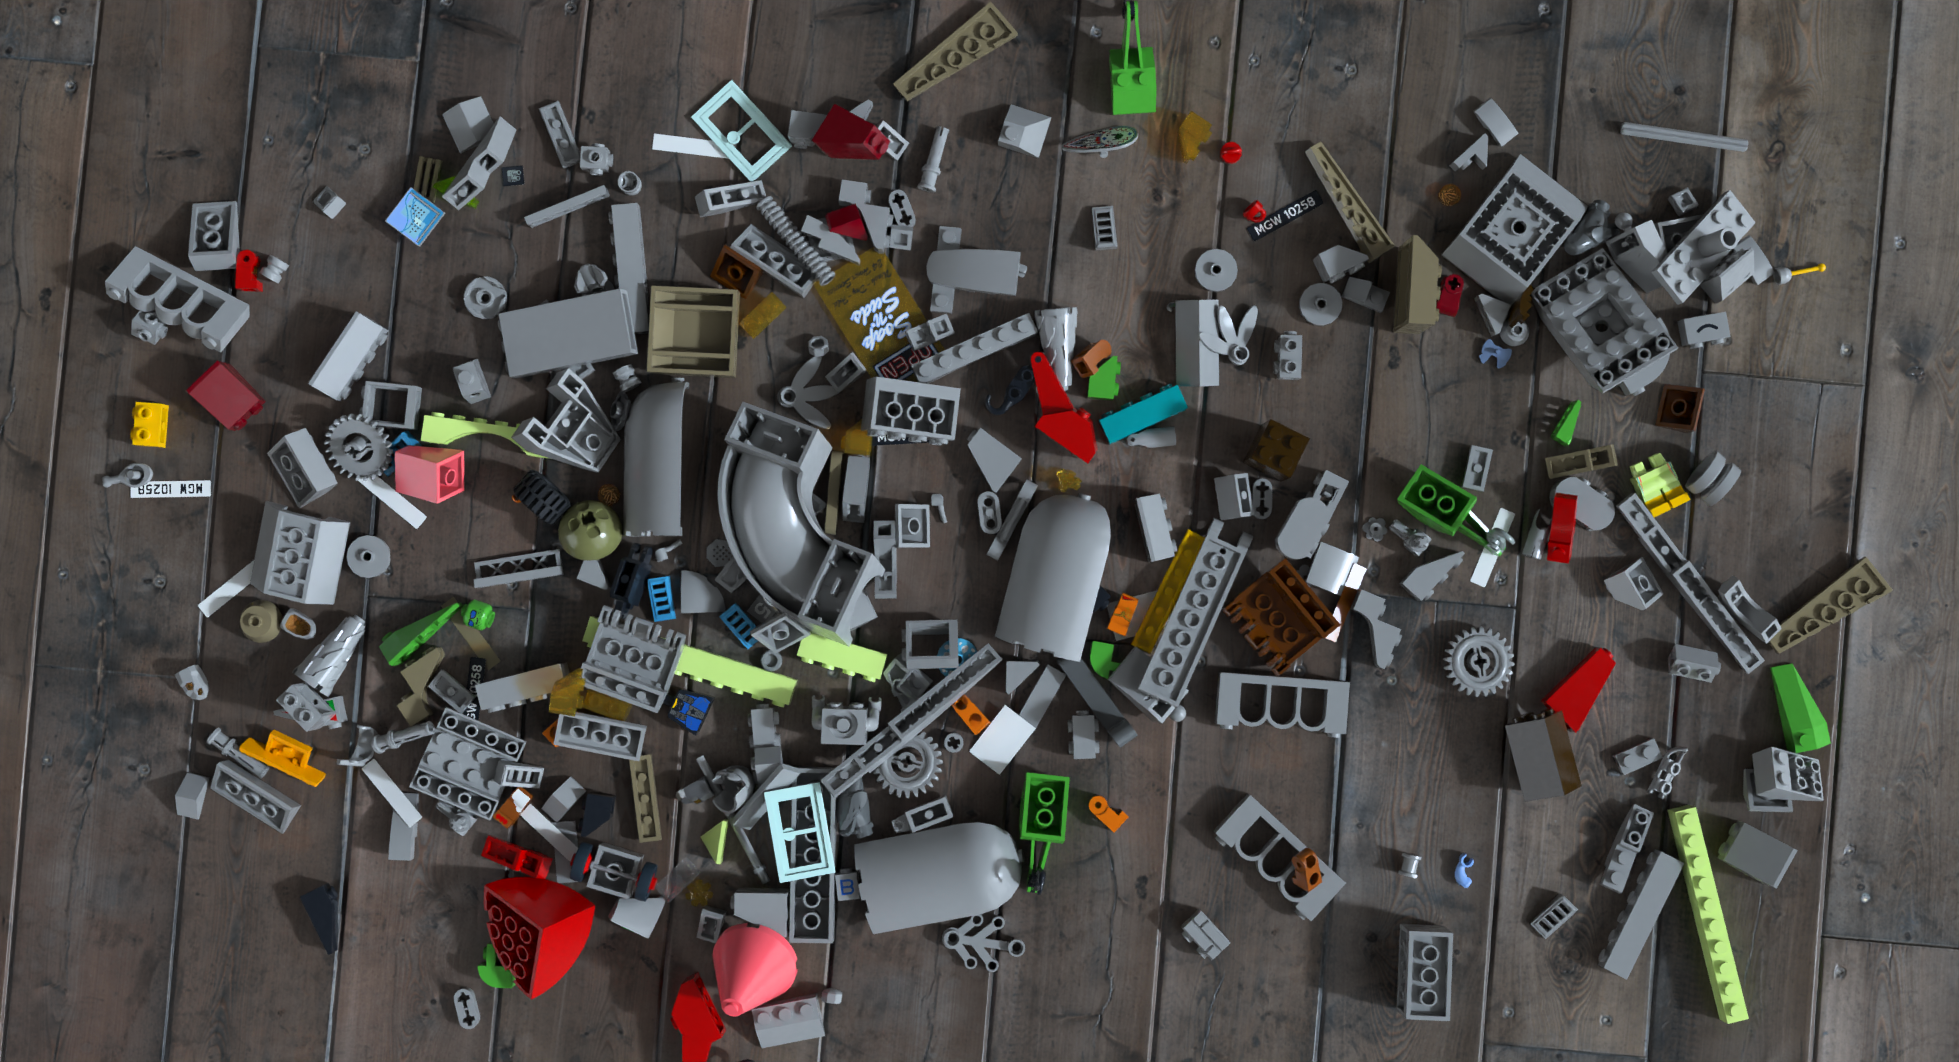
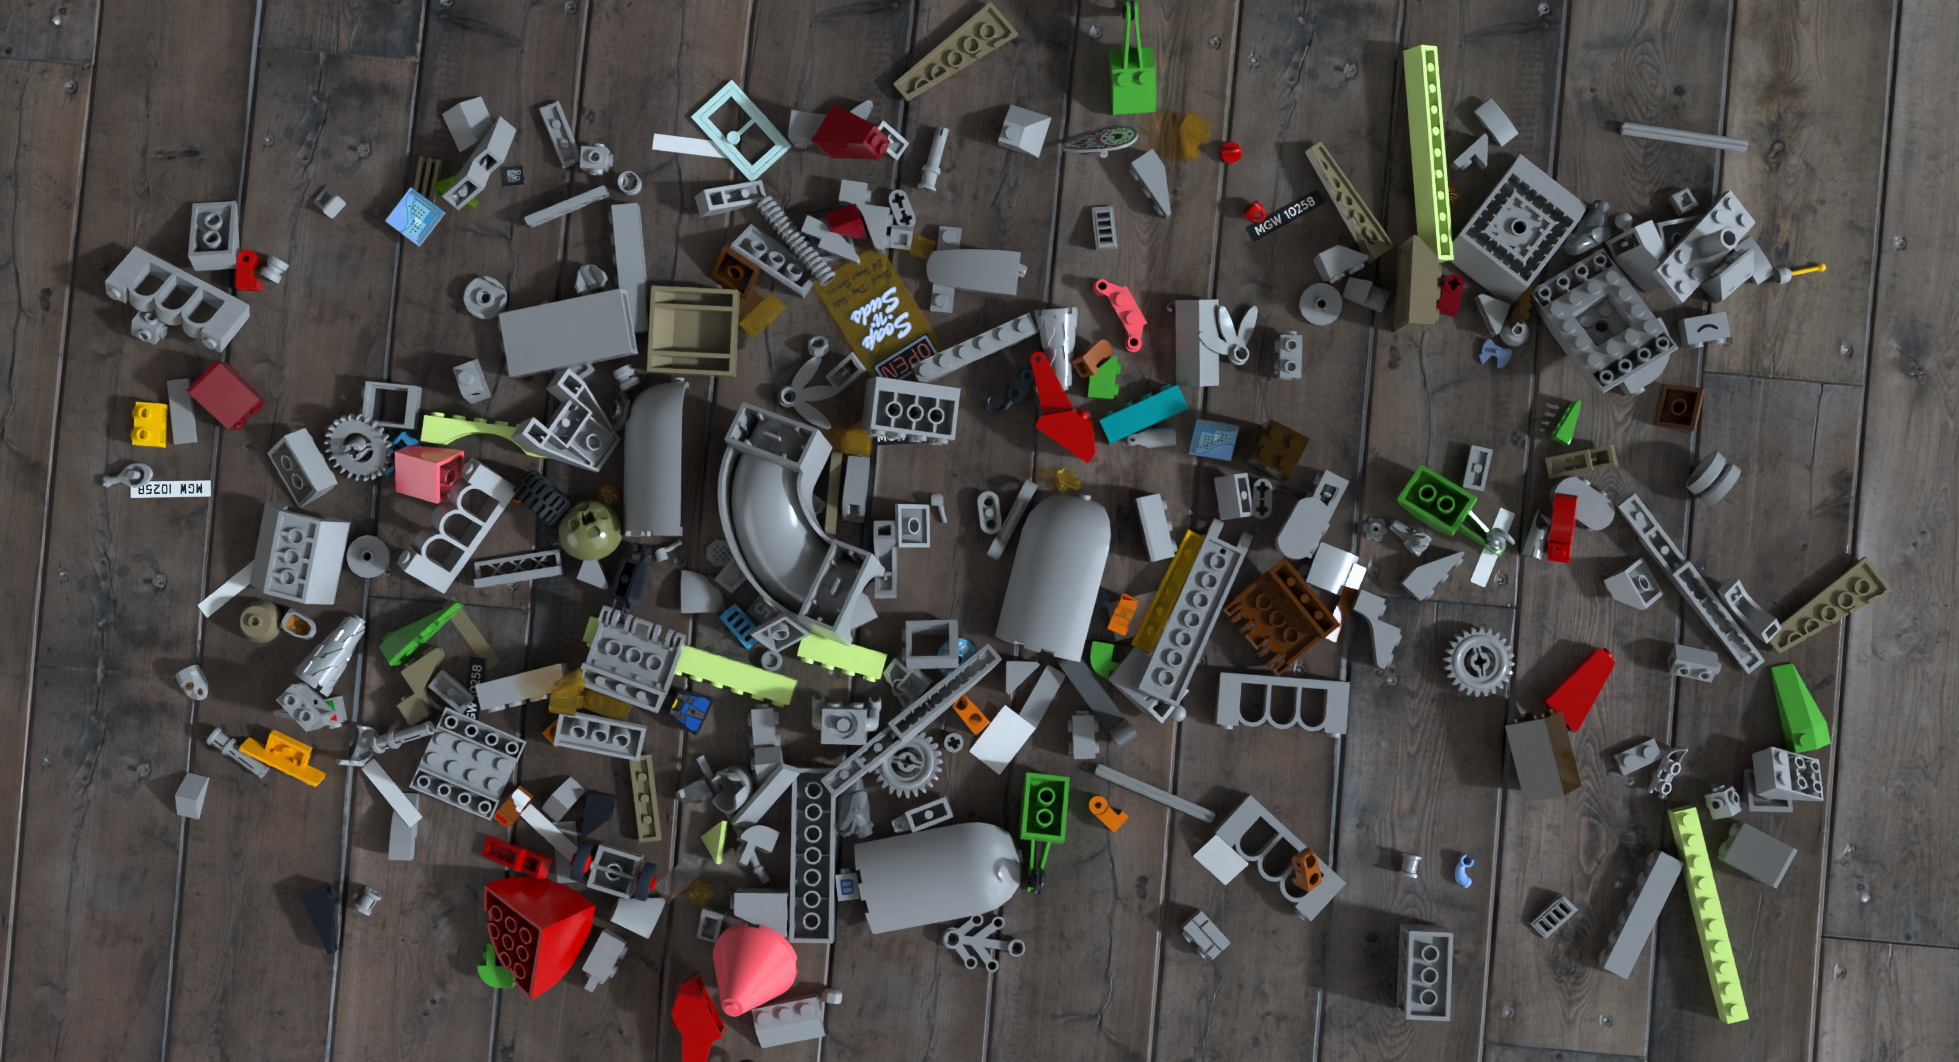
(182, 412): none -> light grey tile
(254, 795): light grey slope -> none
(349, 356): slope -> none
(367, 901): none -> light grey bush
(394, 501): white sticker -> none
(441, 576): none -> light grey fence
(459, 820): light grey axle -> none
(461, 1008): light grey beam -> none
(478, 615): bright green head -> none
(505, 772): light grey slope -> none
(603, 958): none -> light grey hinge
(652, 592): dark azure slope -> none
(755, 837): none -> light grey brick
(778, 834): light aqua door -> none
(922, 248): none -> clear yellow slope
(929, 332): light grey slope -> none
(992, 458): light grey slope -> none
(1126, 310): none -> coral plate
(1152, 175): none -> light grey slope
(1154, 793): none -> light grey axle
(1210, 280): light grey plate -> none
(1213, 439): none -> piece
(1220, 860): none -> white sticker
(1428, 150): none -> yellowish green brick
(1625, 847): light grey slope -> none
(1658, 486): yellowish green hips -> none
(1722, 801): none -> light grey brick

